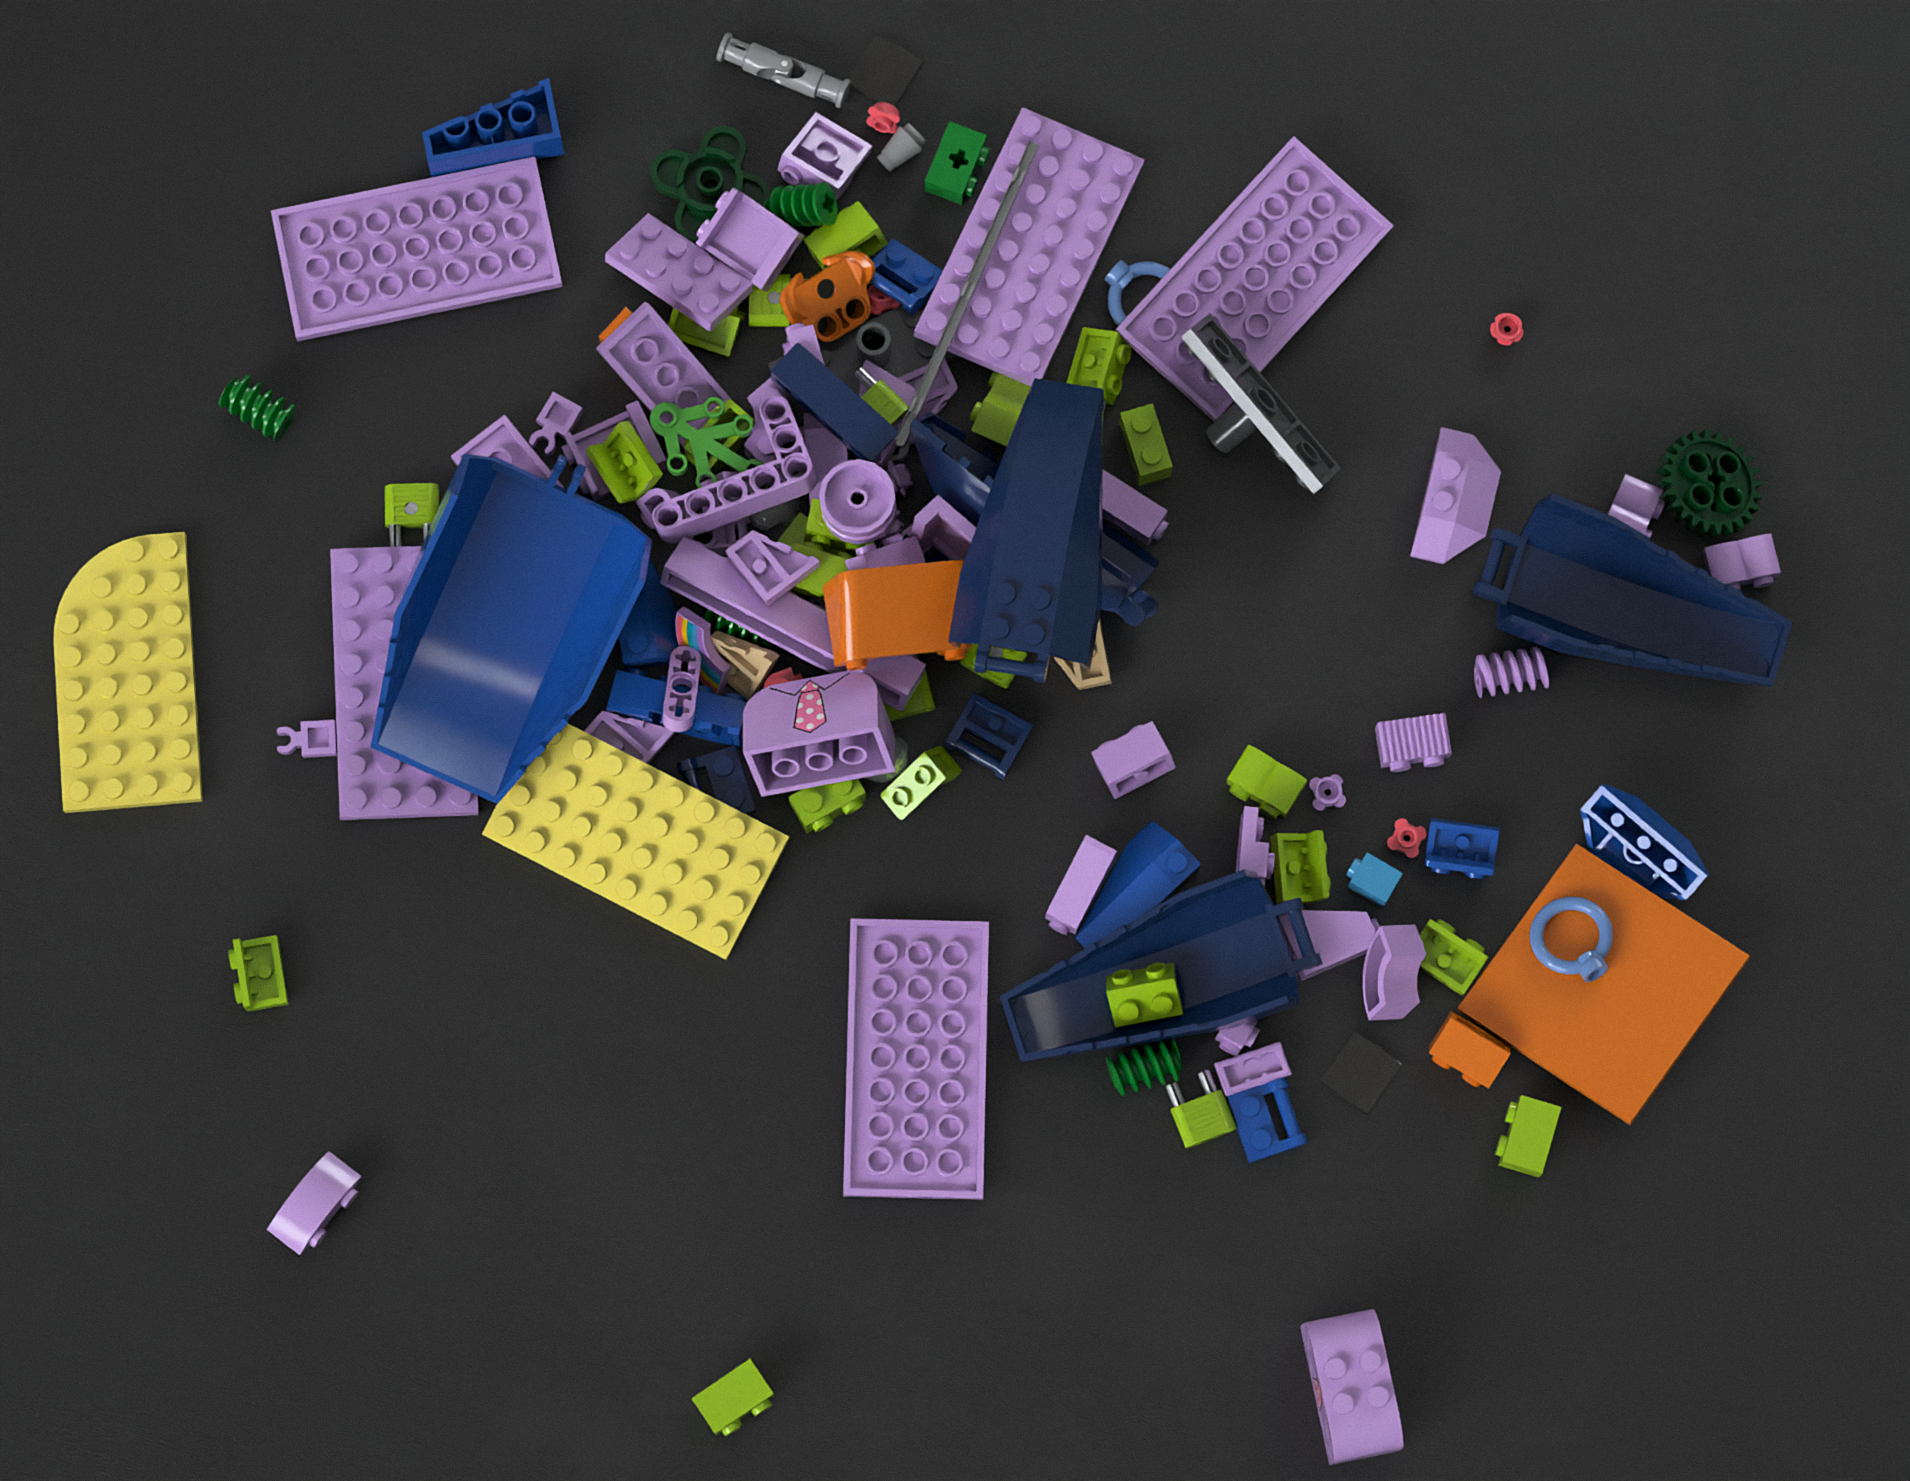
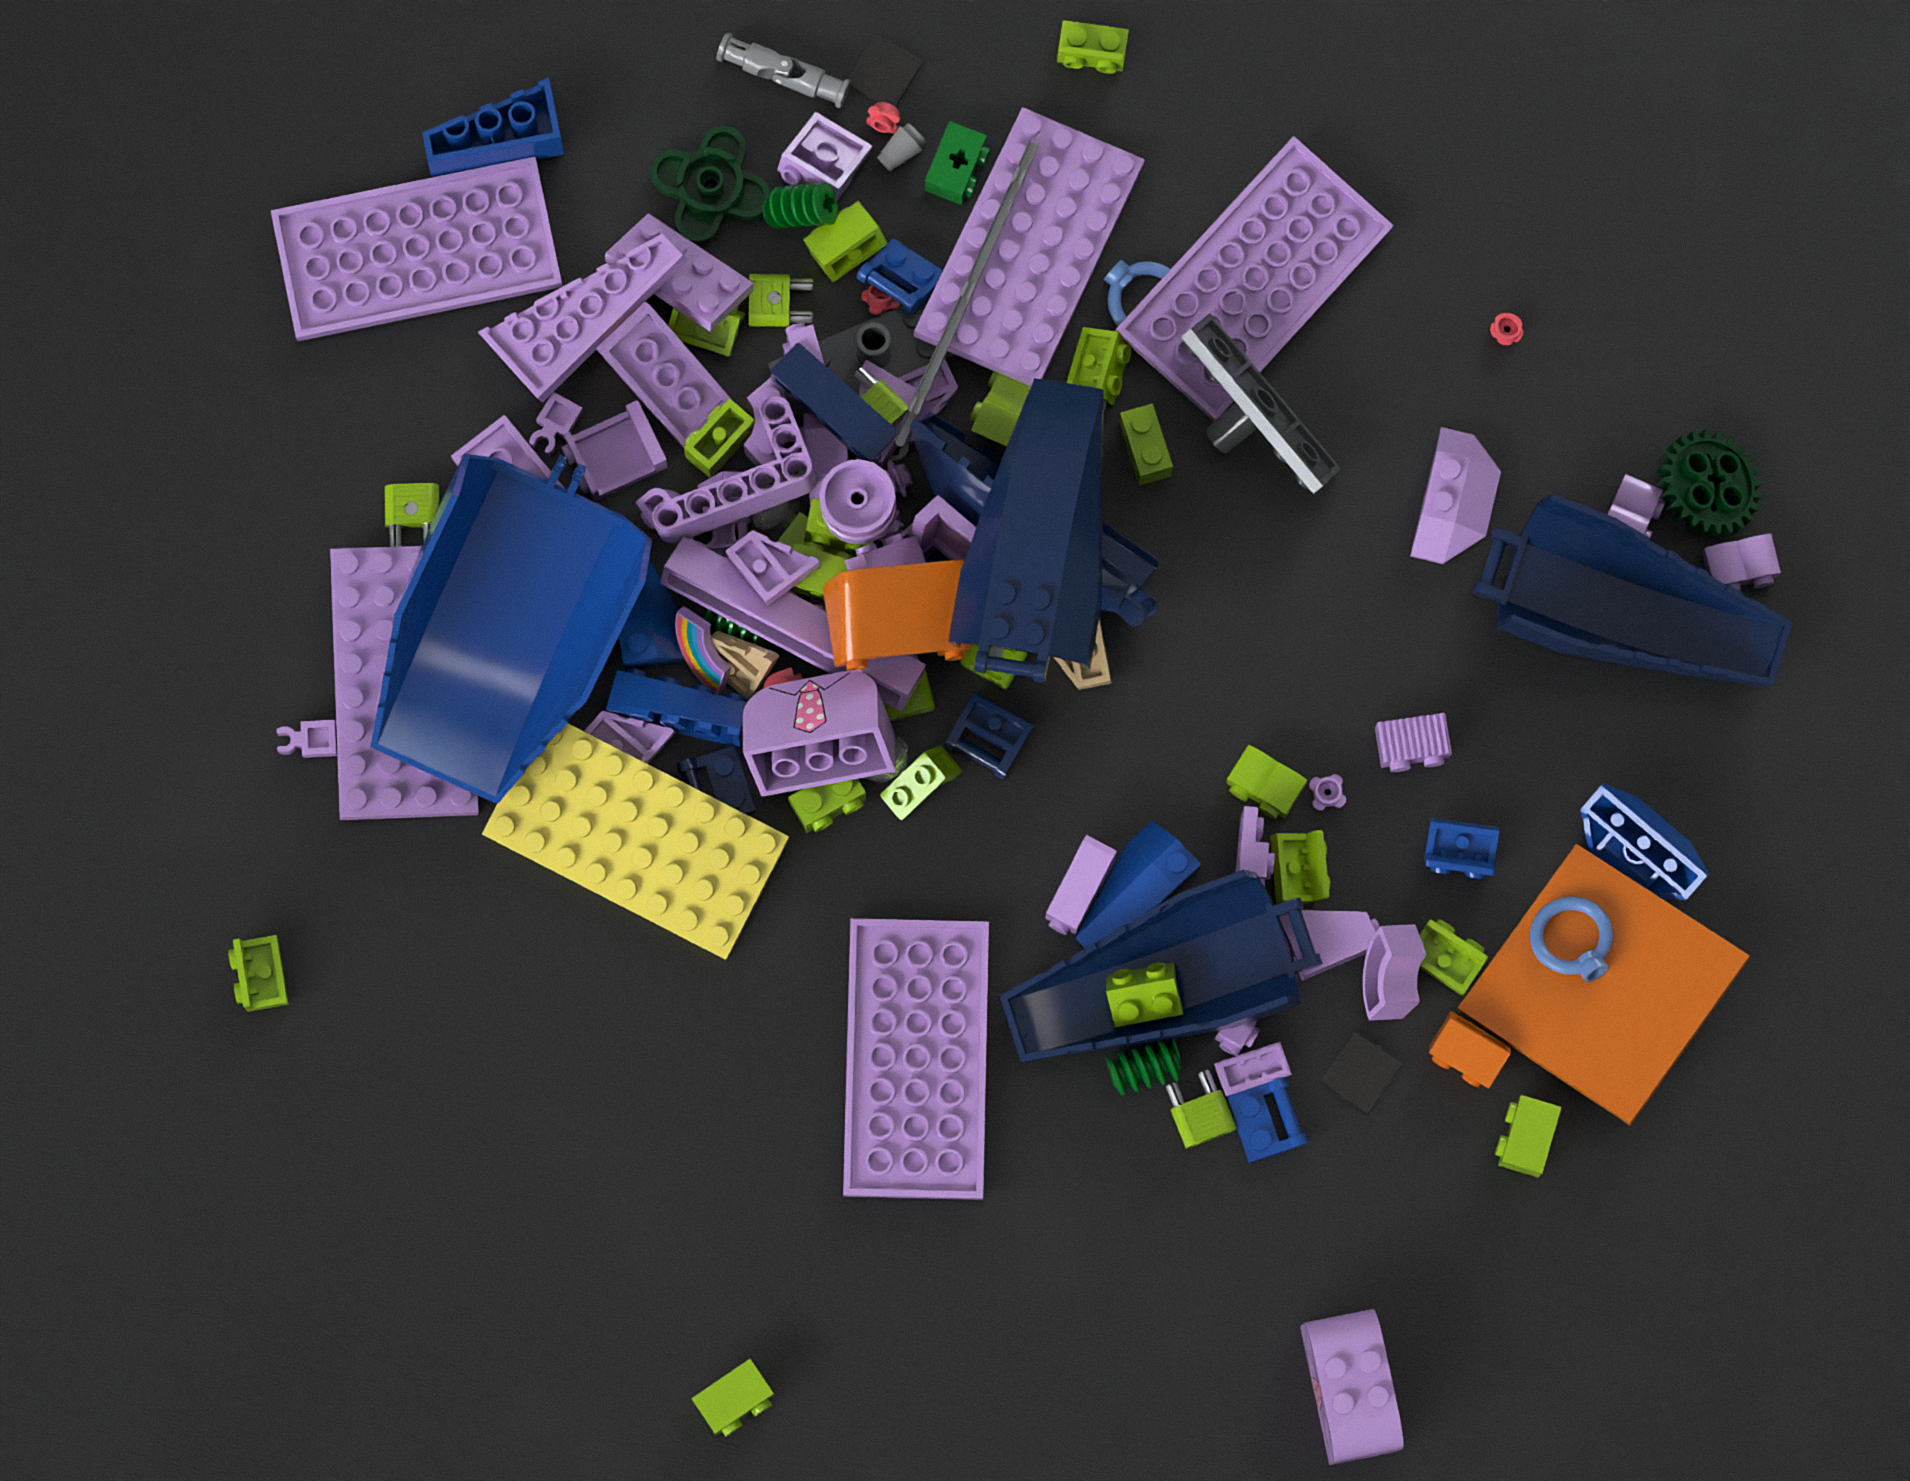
(128, 679): light yellow plate -> none
(257, 407): green piece -> none
(314, 1203): lavender brick -> none
(571, 322): none -> lavender wing
(625, 464): lime bracket -> none
(688, 699): lavender beam -> none
(700, 439): bright green plant -> none
(749, 238): lavender panel -> none
(850, 275): orange piece -> none
(1092, 46): none -> lime bracket
(1132, 510): lavender brick -> none
(1133, 759): lavender brick -> none
(1373, 879): dark azure brick -> none
(1409, 847): coral plate -> none
(1510, 671): lavender piece -> none

